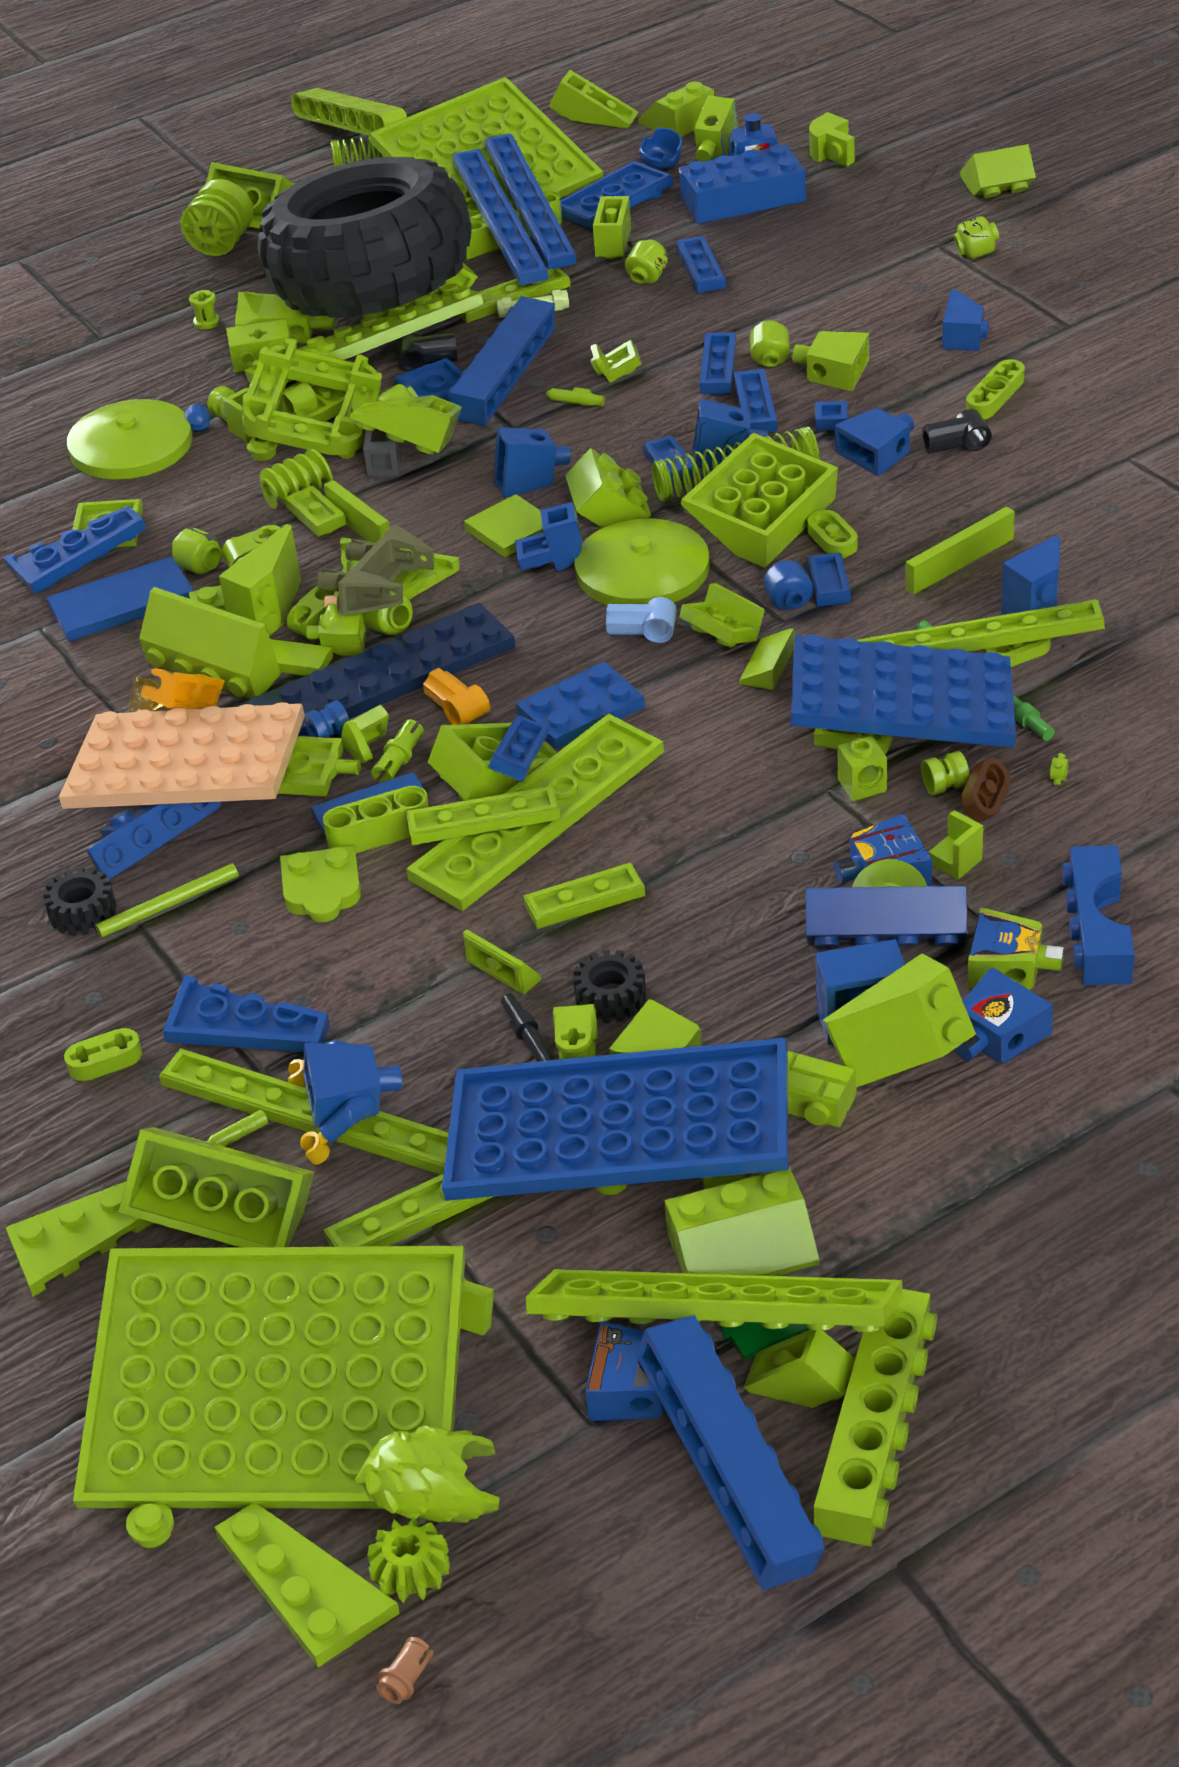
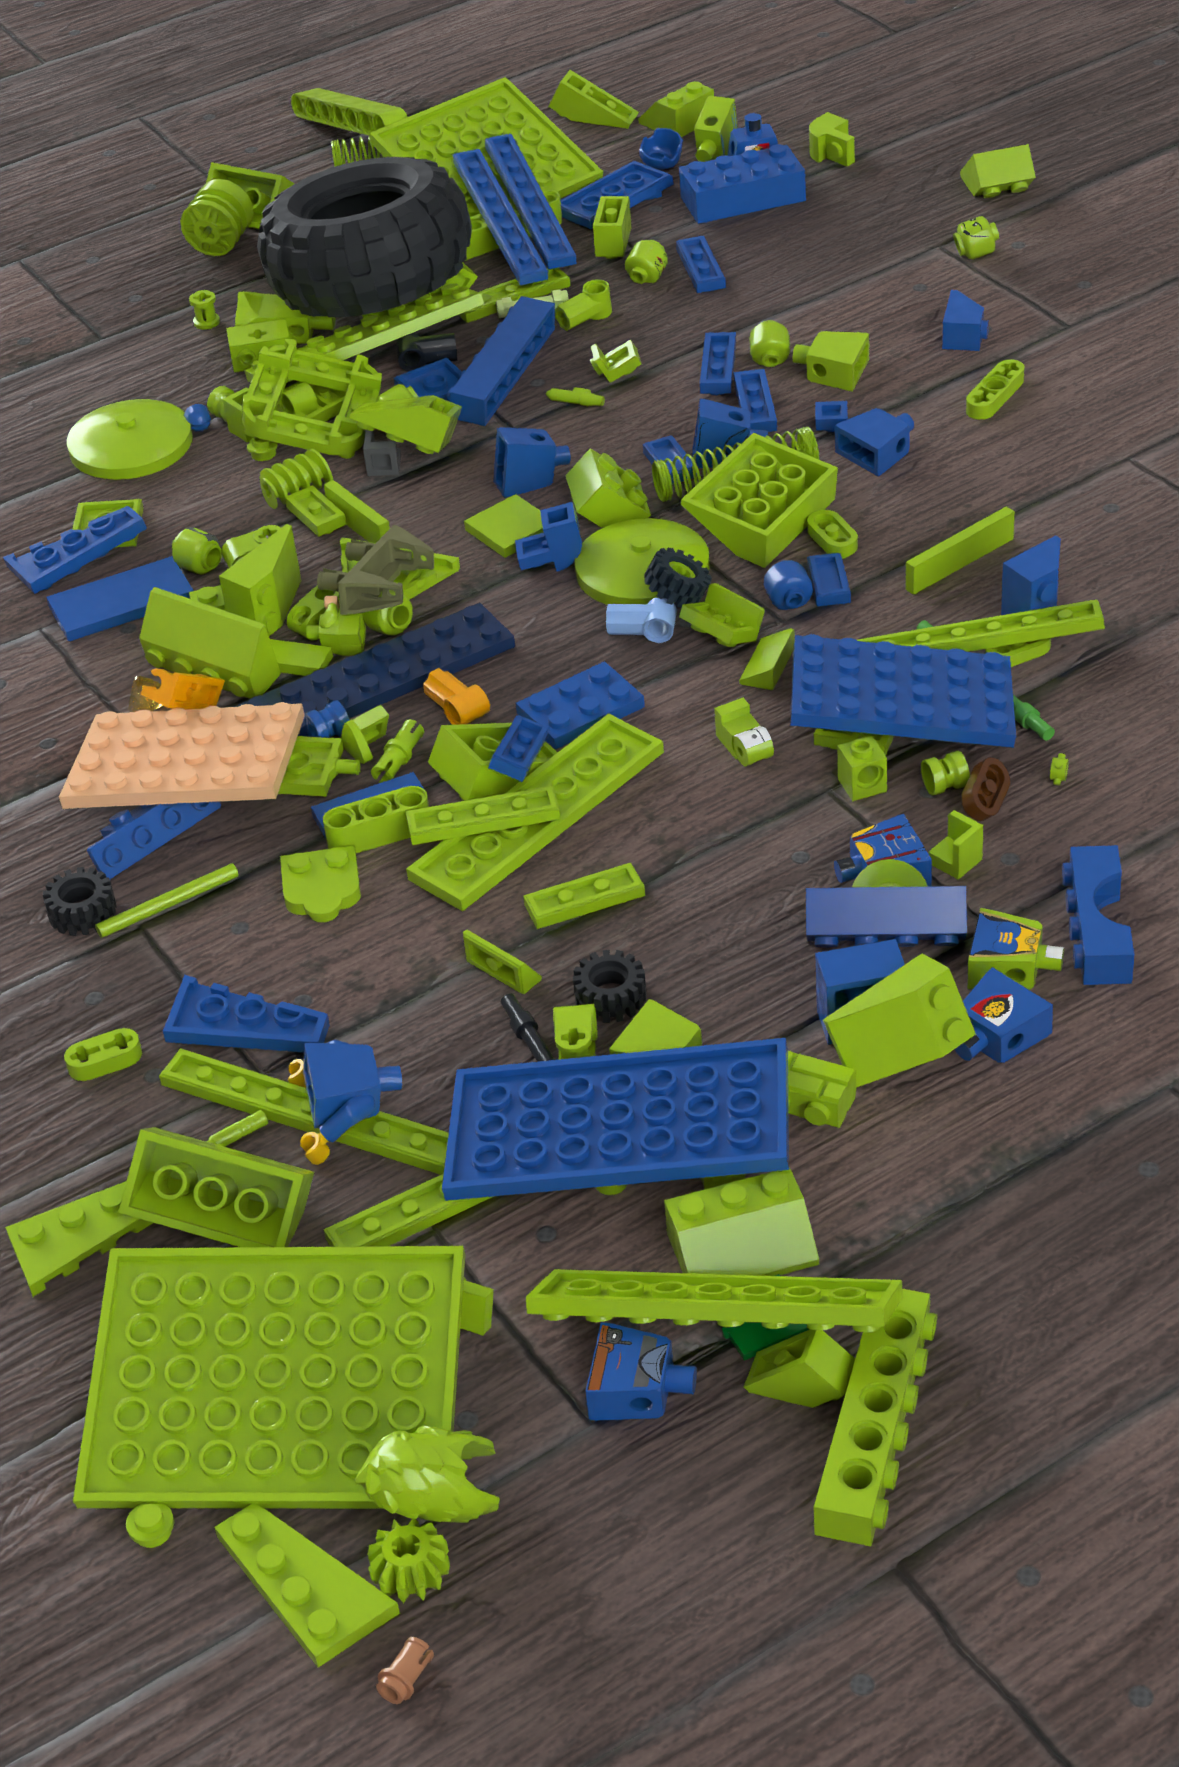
(590, 304): none -> lime piece
(677, 577): none -> black bush
(730, 1453): blue brick -> none
(742, 733): none -> lime leg
(965, 430): black piece -> none

